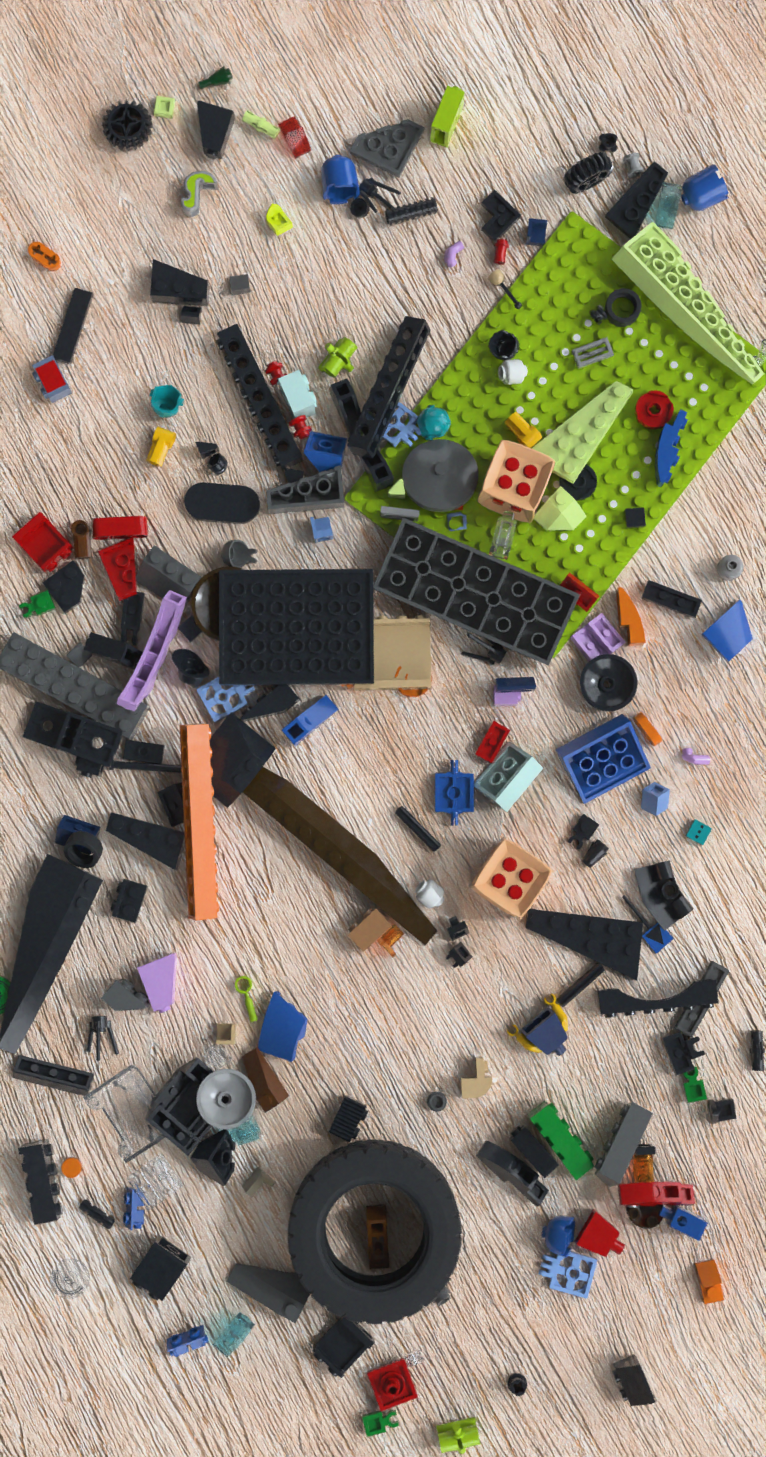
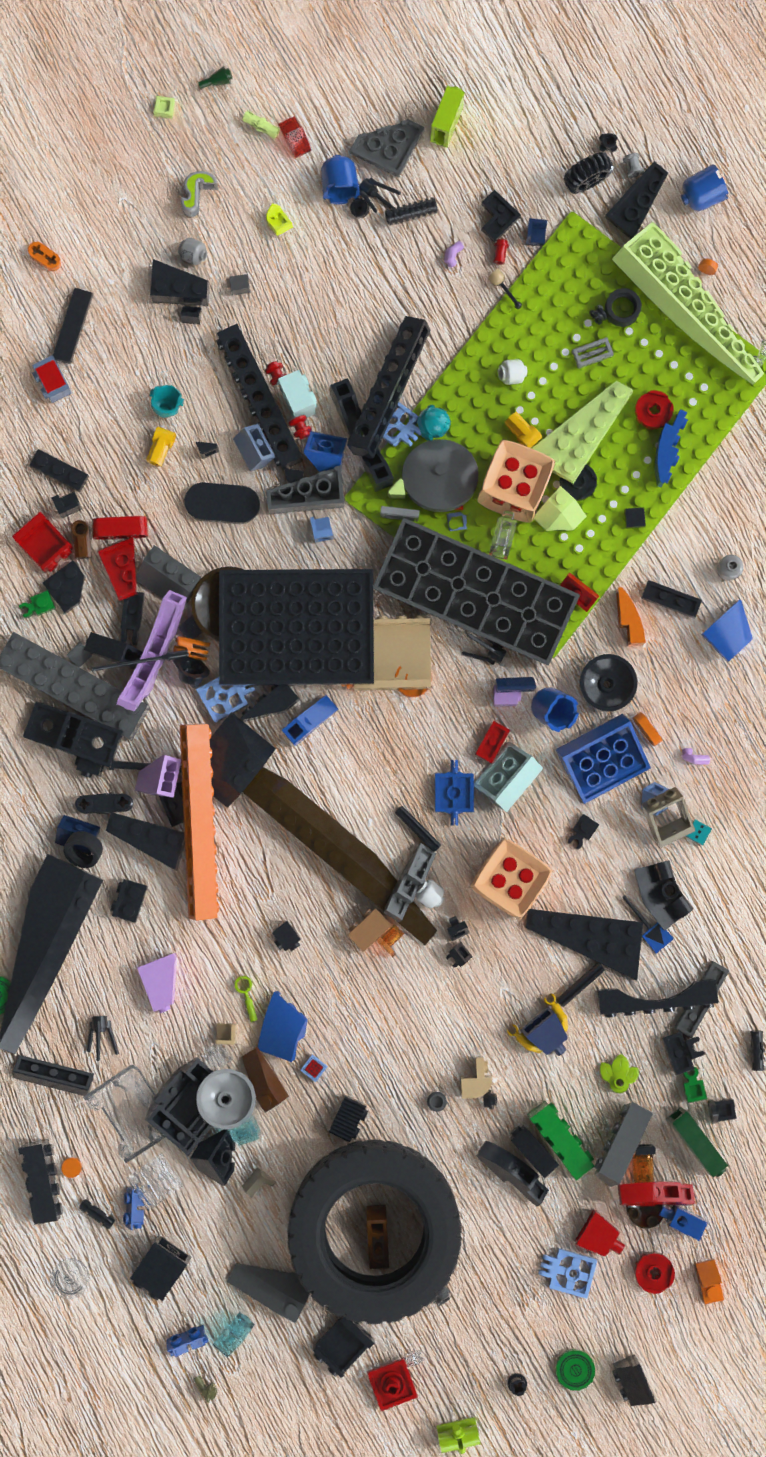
(59, 470): none -> black plate
(67, 505): none -> black panel
(104, 803): none -> black piece
(123, 997): dark grey slope -> none
(142, 126): black gear -> none
(144, 752): black plate -> none
(159, 777): none -> lavender slope
(168, 656): none -> black piece
(187, 643): none -> orange arm
(192, 251): none -> light grey head
(209, 1391): none -> olive plate
(215, 128): black slope -> none
(217, 463): black tile -> none
(236, 554): dark grey piece -> none
(254, 447): none -> sand blue brick
(286, 937): none -> black brick
(314, 1068): none -> tile
(338, 357): lime pin -> none
(376, 1422): green plate -> none
(409, 882): none -> dark grey slope
(490, 1099): none -> black plate
(503, 345): black hair -> none
(554, 708): none -> blue cylinder
(559, 1235): blue cylinder -> none
(575, 1369): none -> green tile
(595, 853): black cone -> none
(597, 638): lavender slope -> none
(619, 1071): none -> lime plate
(661, 1281): none -> red plate
(668, 205): clear light blue slope -> none
(681, 826): none -> dark tan window
(697, 1142): none -> dark green slope
(708, 266): none -> orange tile

